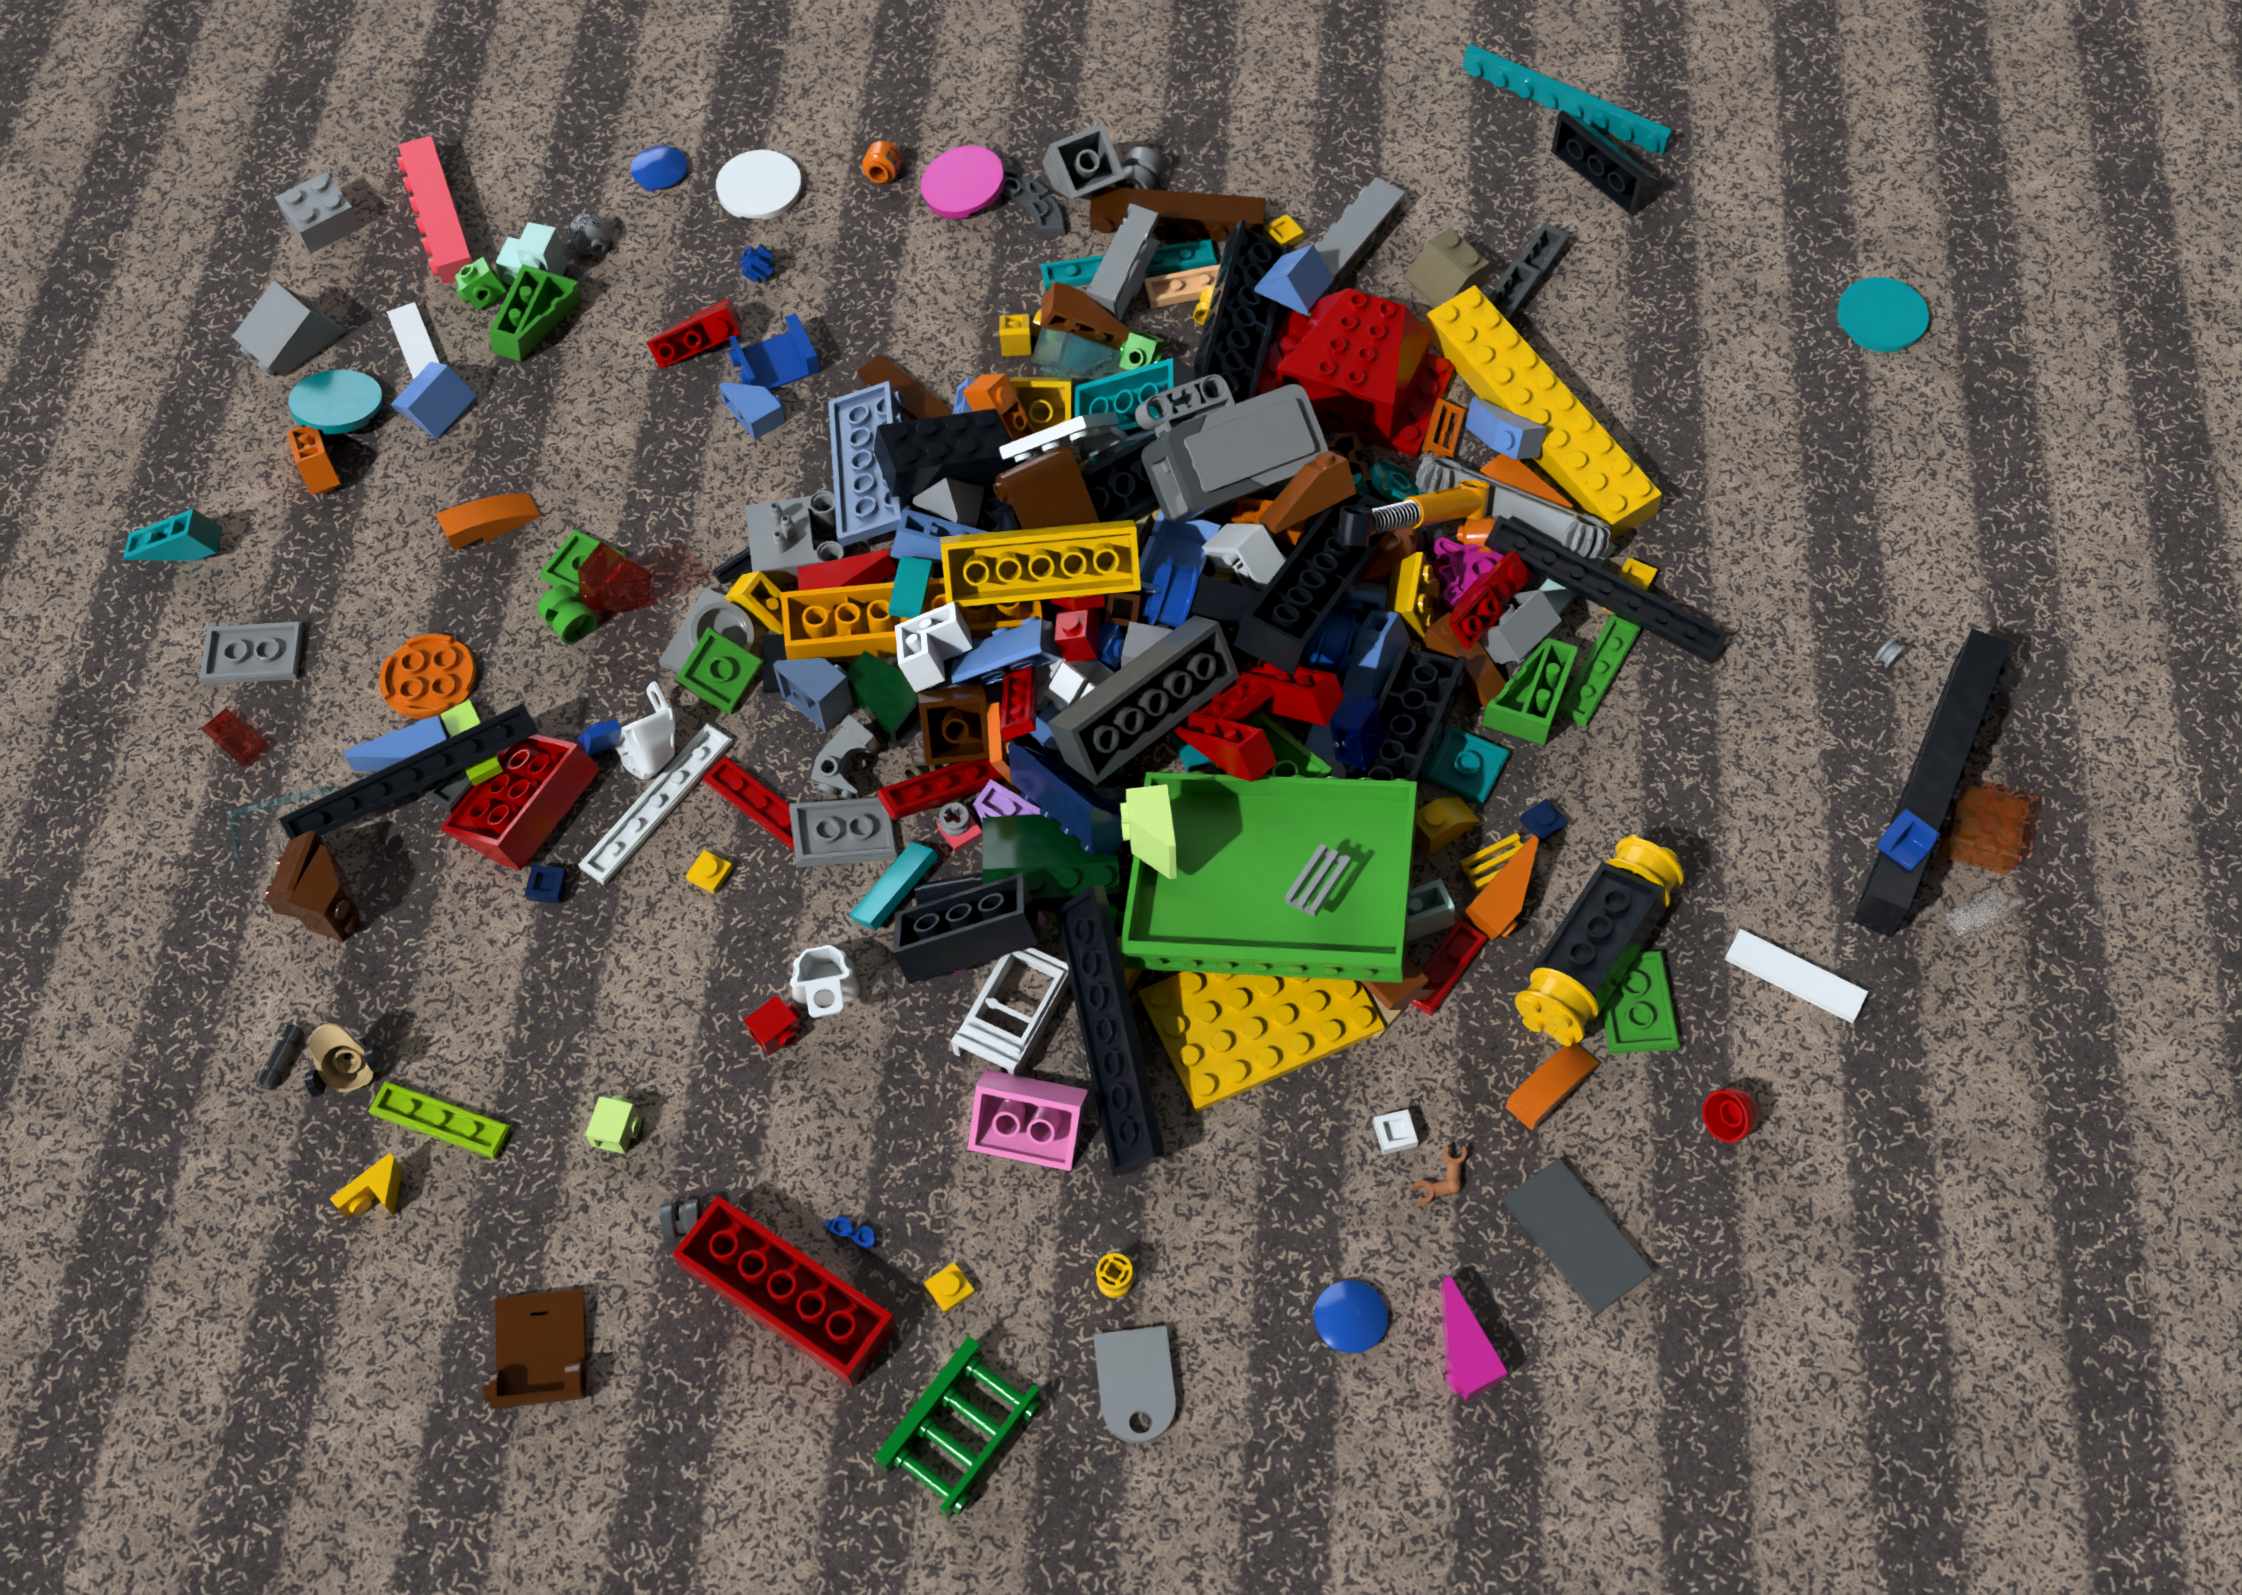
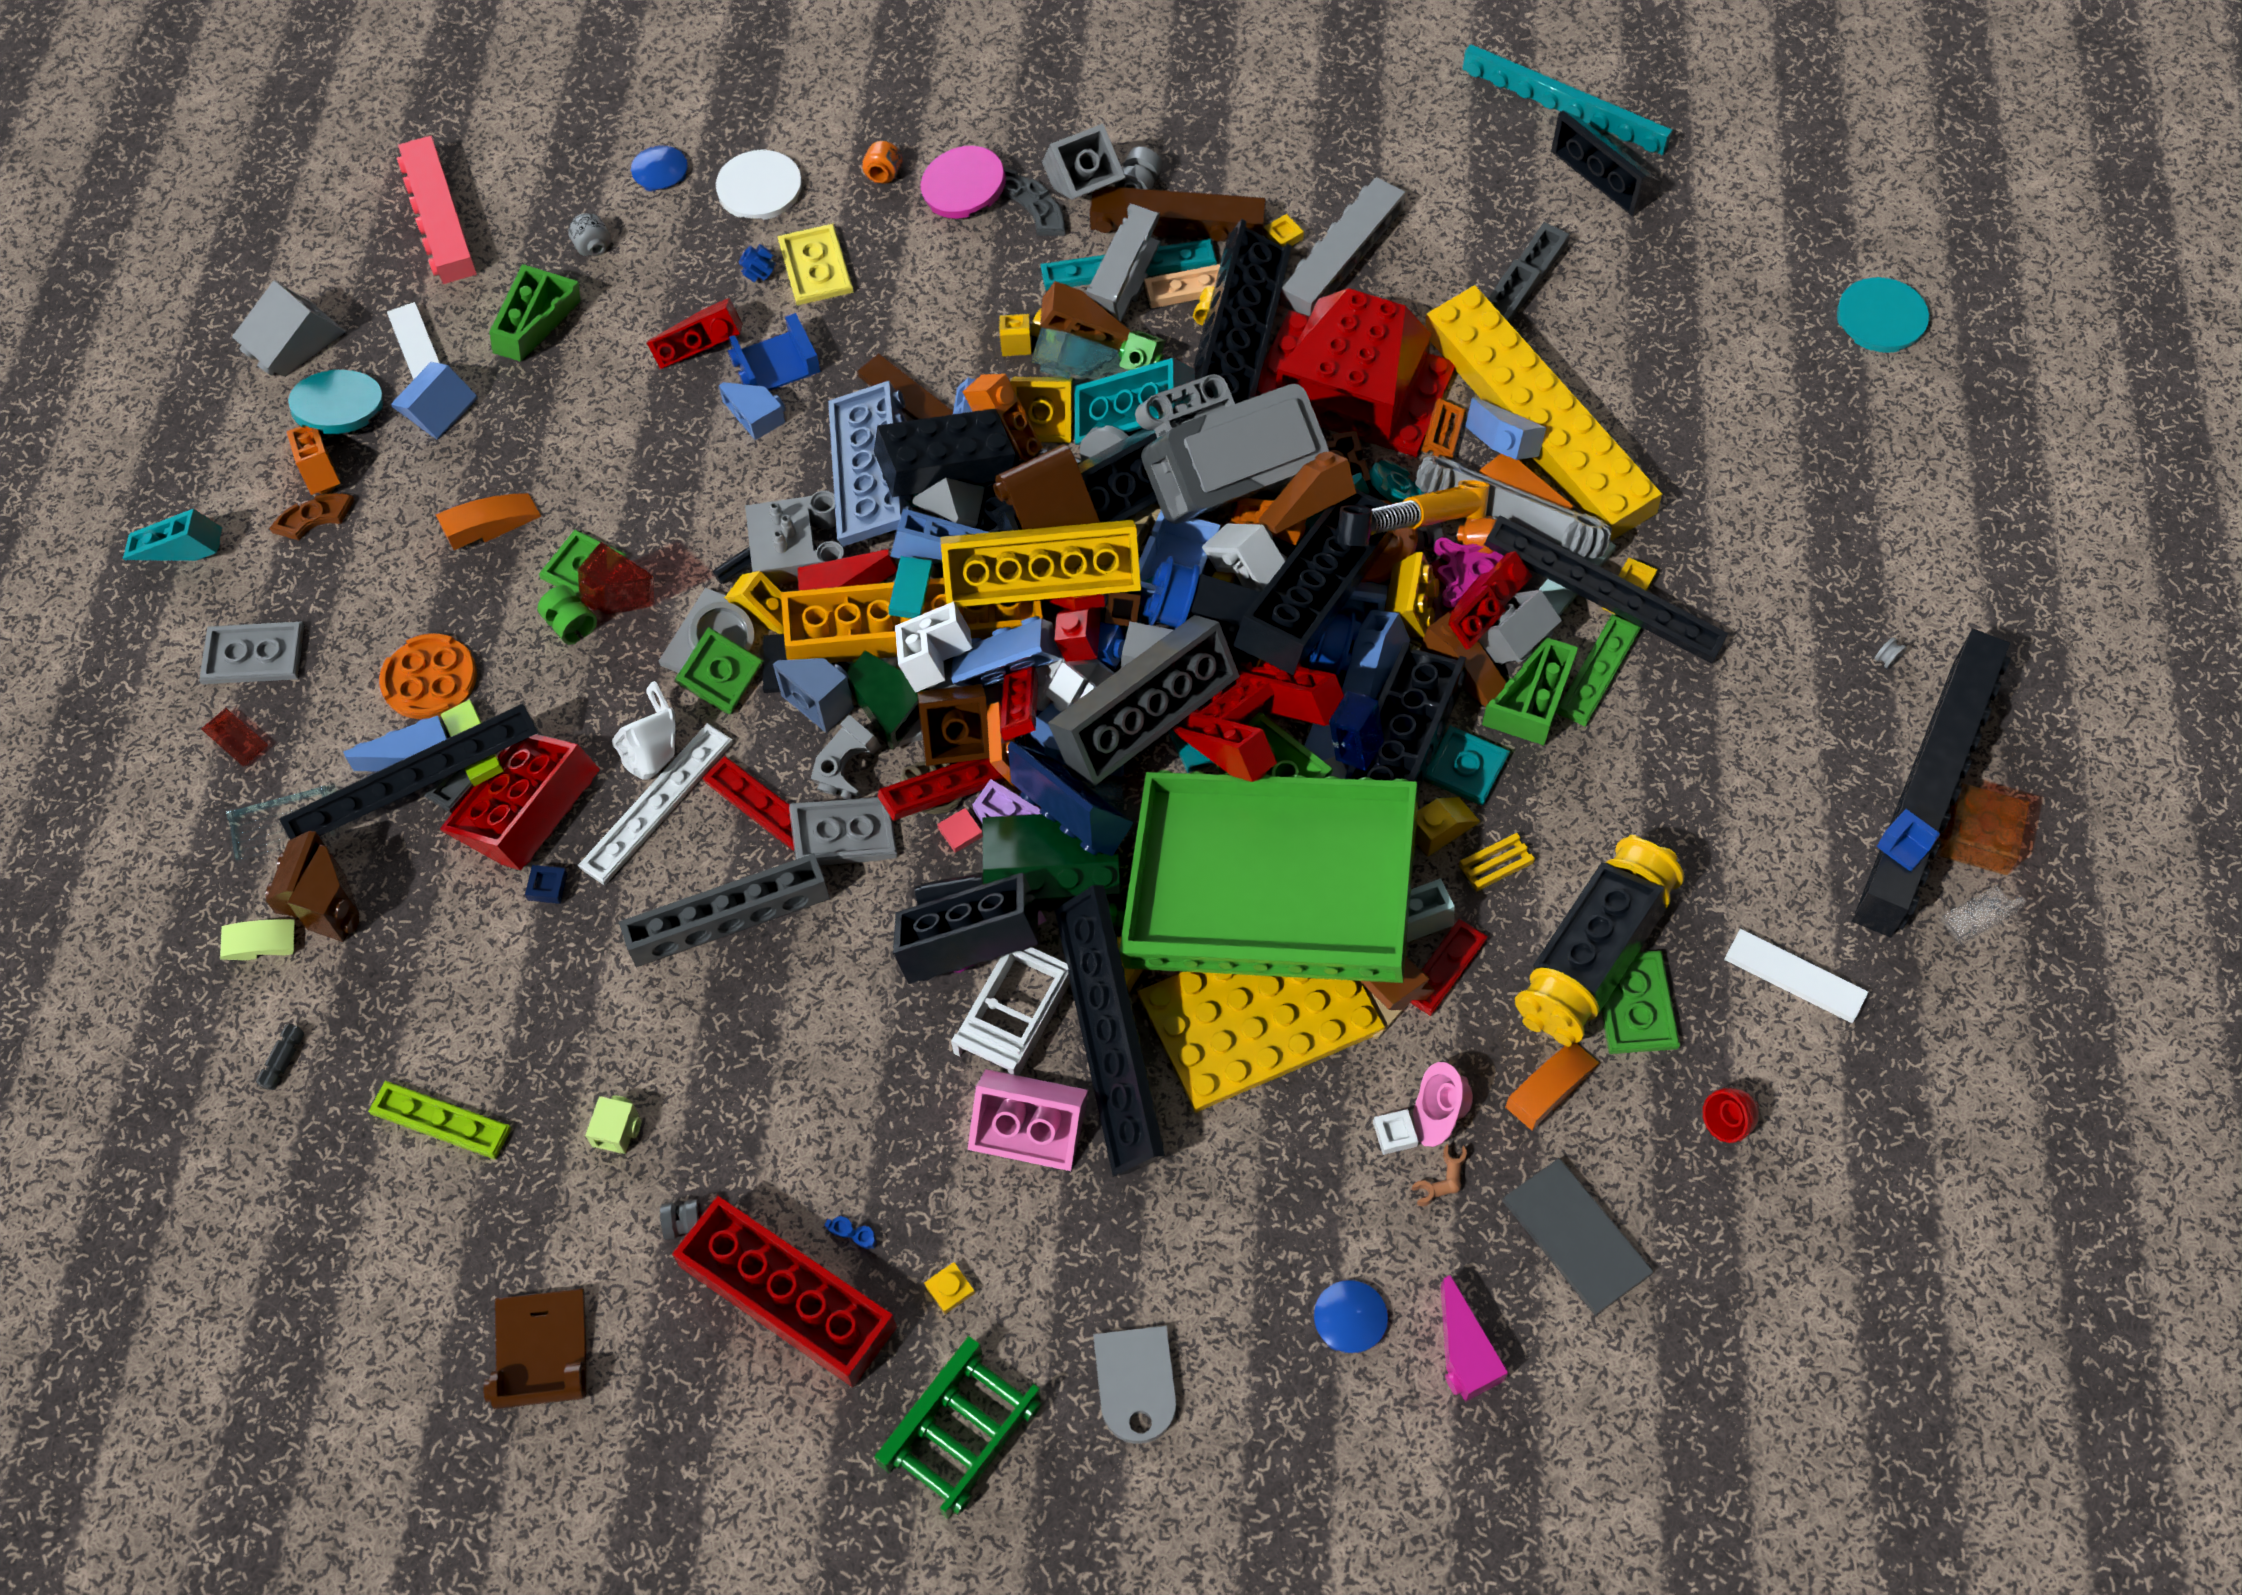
(256, 938): none -> yellowish green slope
(318, 212): light grey brick -> none
(321, 510): none -> dark orange tile
(331, 1050): tan cap -> none
(378, 1181): yellow slope -> none
(479, 284): bright green brick -> none
(536, 248): light aqua brick -> none
(600, 737): blue slope -> none
(709, 872): yellow plate -> none
(724, 910): none -> dark grey brick
(774, 1025): red brick -> none
(815, 264): none -> light yellow tile
(823, 978): white piece -> none
(893, 886): teal tile -> none
(952, 828): light grey bush -> none
(1068, 433): white plate -> none
(1115, 1283): yellow wheel -> none
(1150, 828): yellowish green slope -> none
(1297, 280): medium blue slope -> none
(1306, 874): light grey tile -> none
(1440, 1103): none -> bright pink piece
(1447, 268): dark tan slope -> none
(1504, 895): orange slope -> none
(1543, 820): dark blue plate -> none

